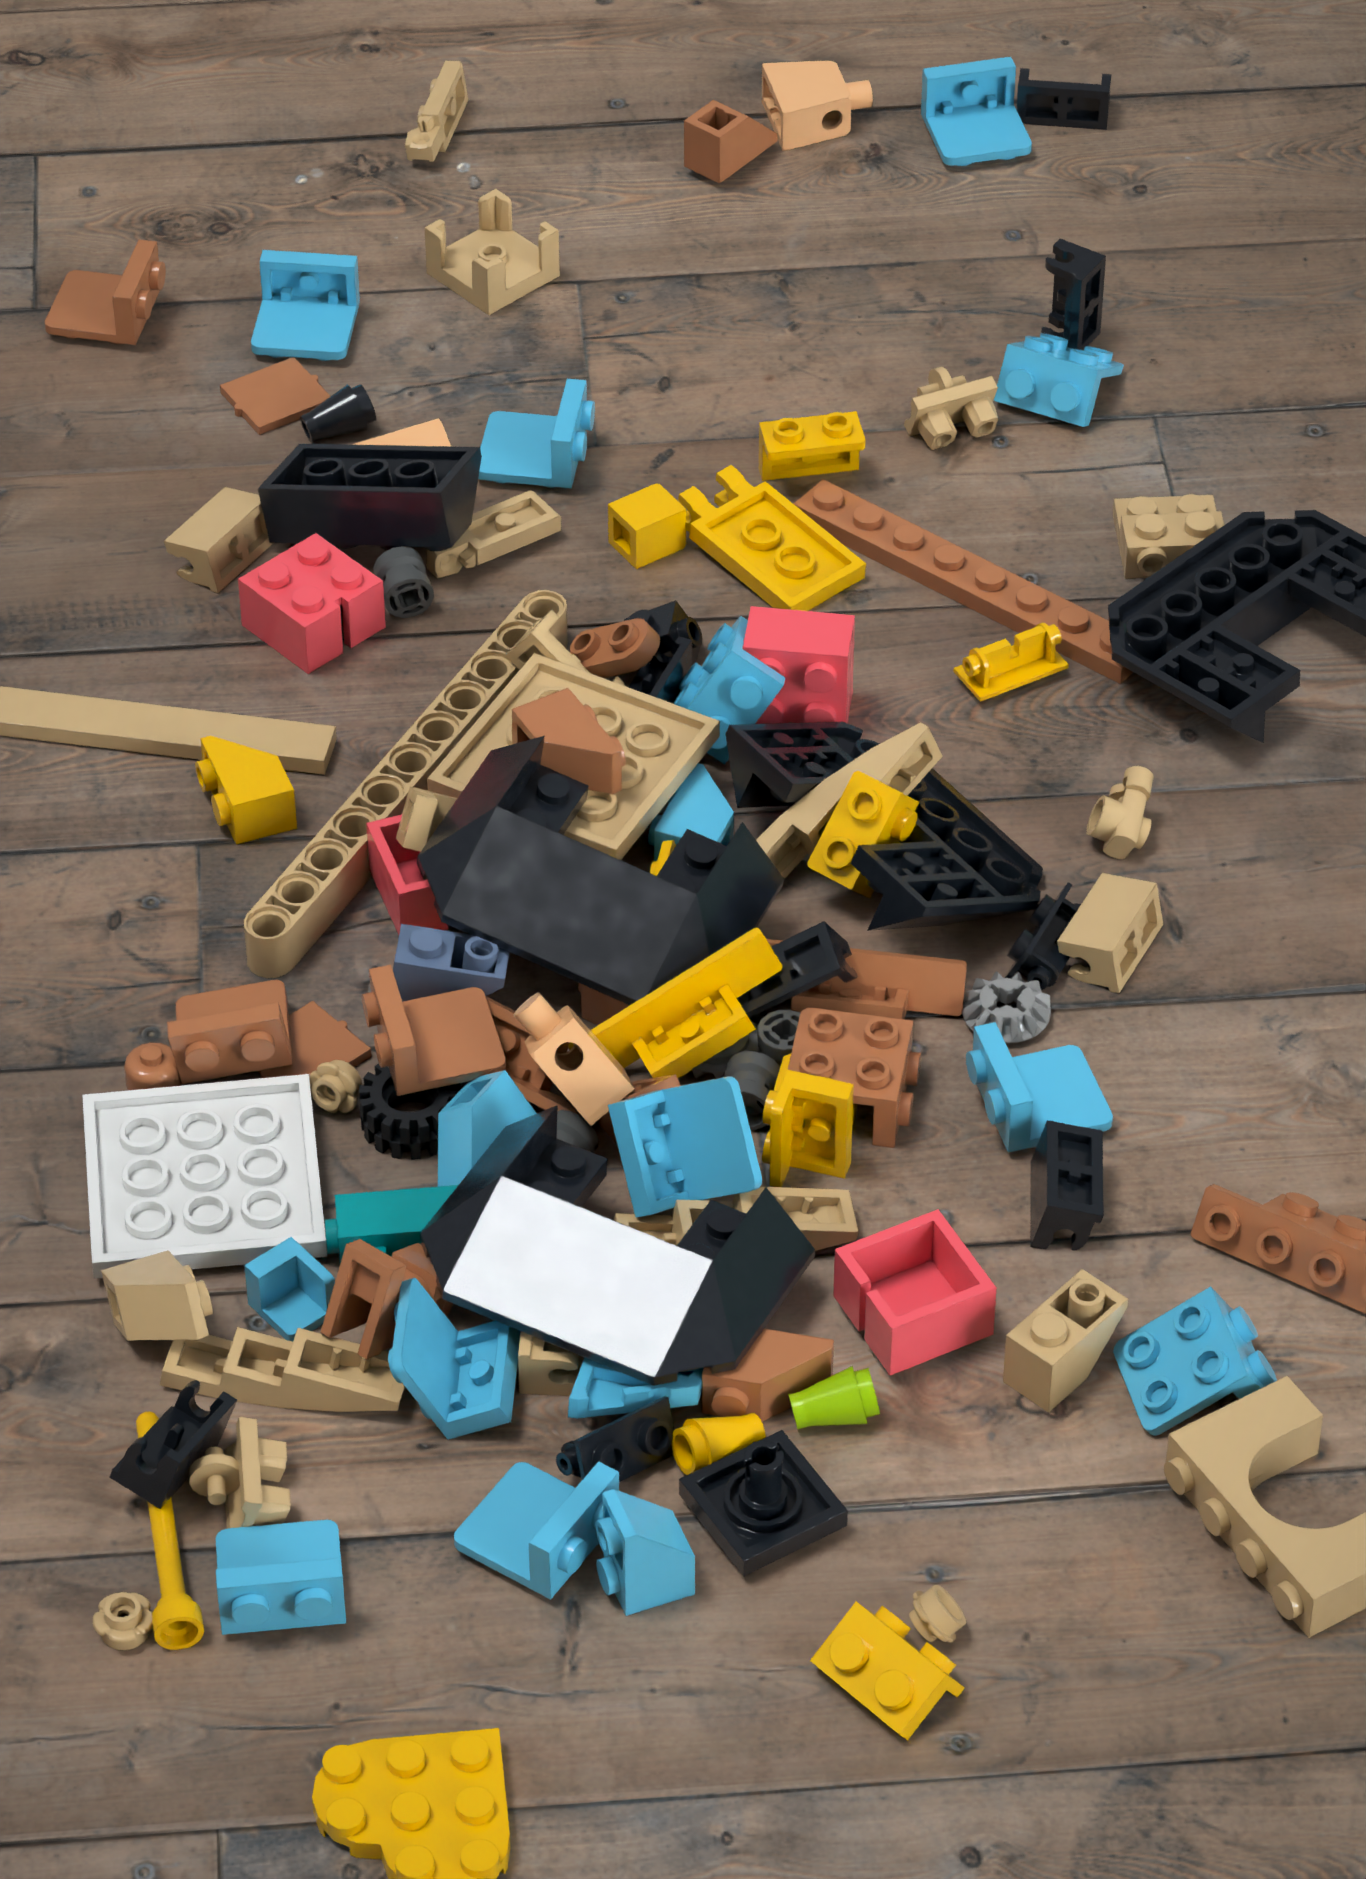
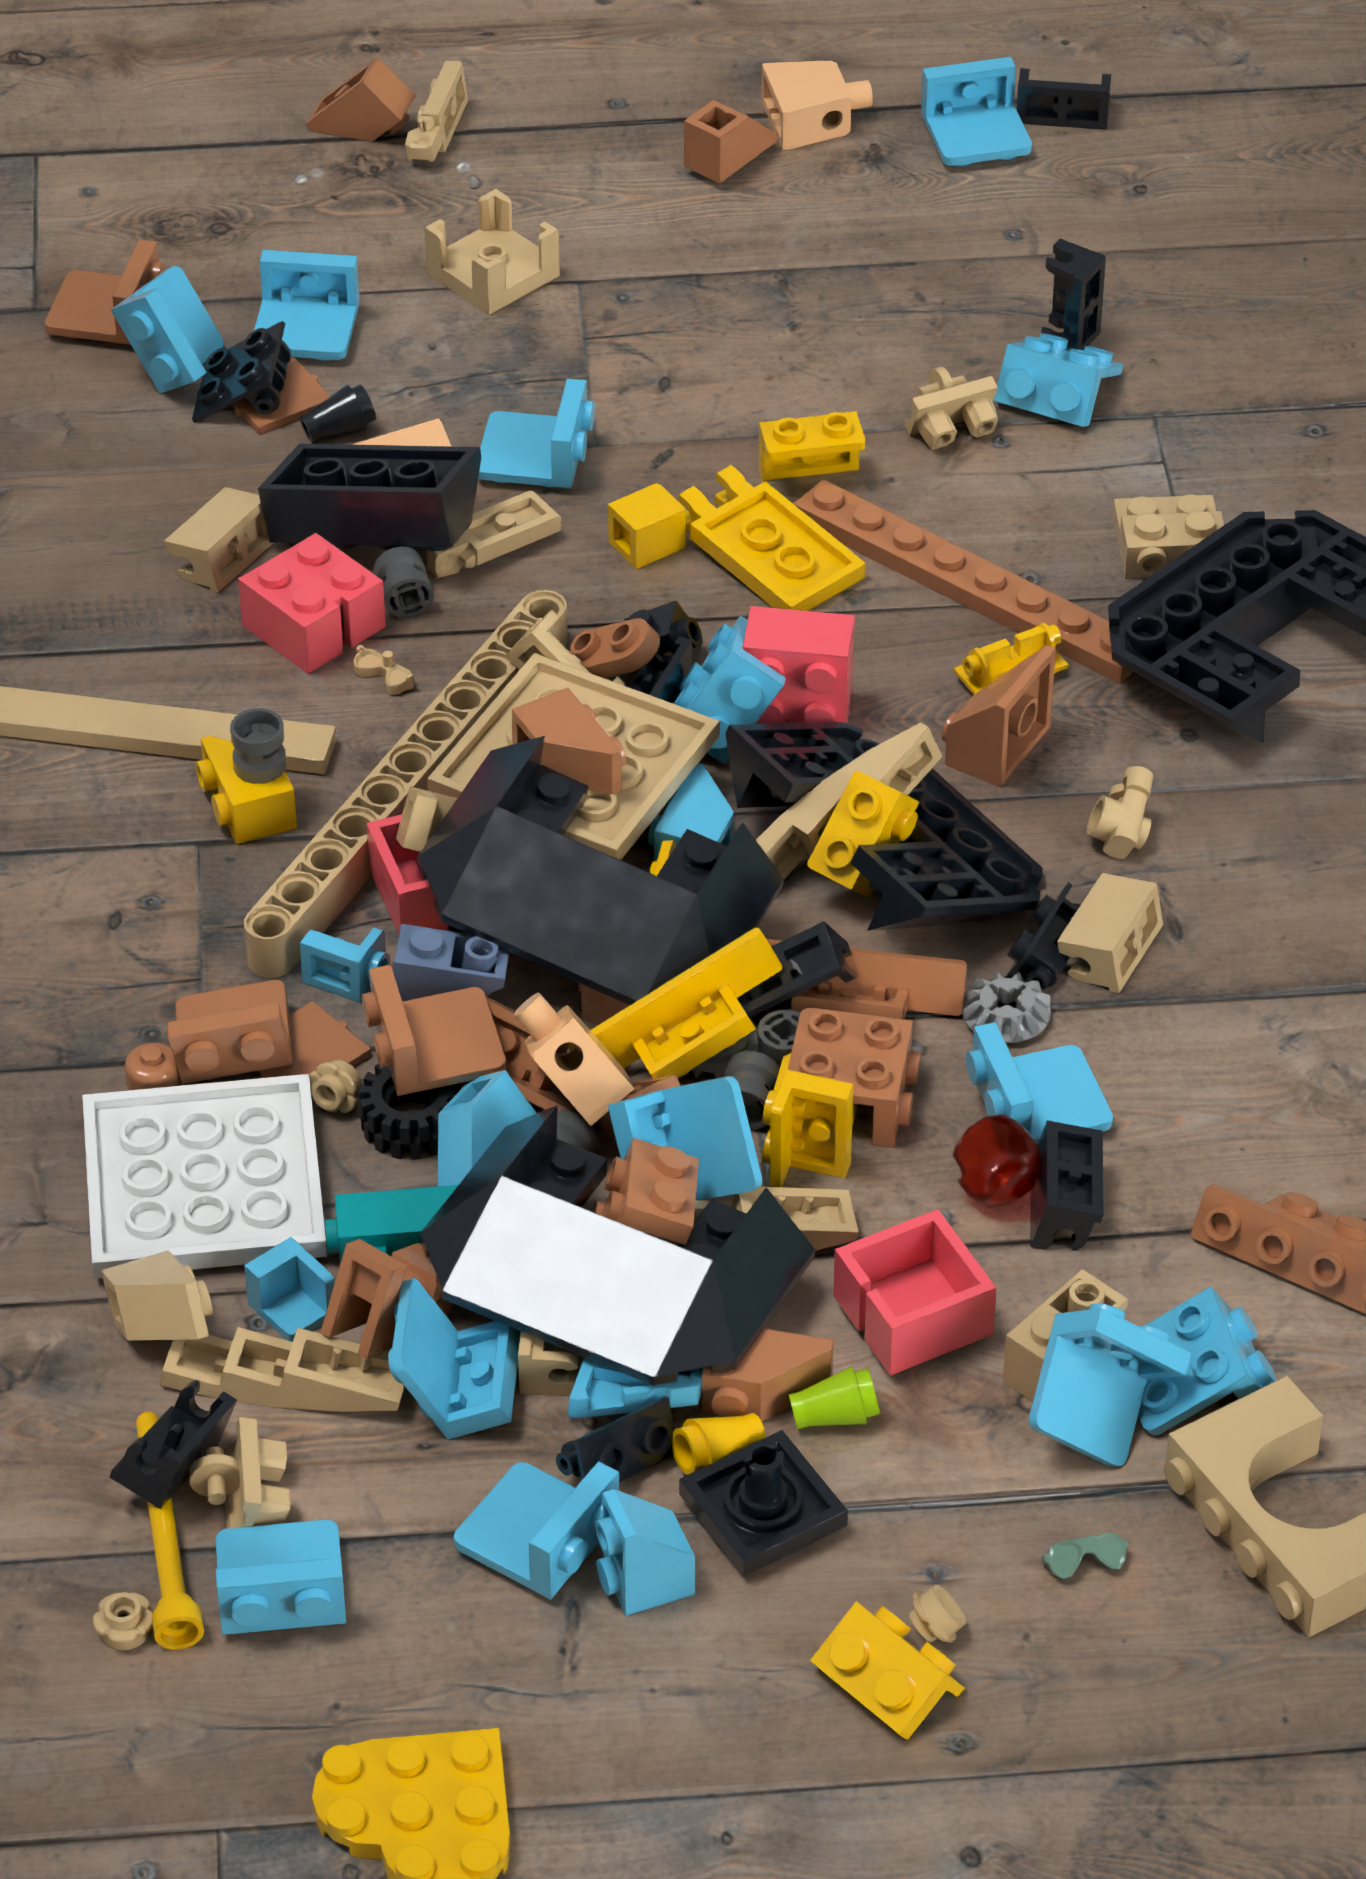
(169, 329): none -> medium azure bracket
(247, 370): none -> black hinge
(258, 745): none -> dark grey wheel
(341, 965): none -> medium azure bracket
(364, 105): none -> nougat slope
(372, 664): none -> tan piece
(652, 1191): none -> nougat bracket
(997, 1161): none -> clear red hair
(1002, 720): none -> nougat slope
(1066, 1556): none -> sand green piece
(1097, 1380): none -> medium azure bracket

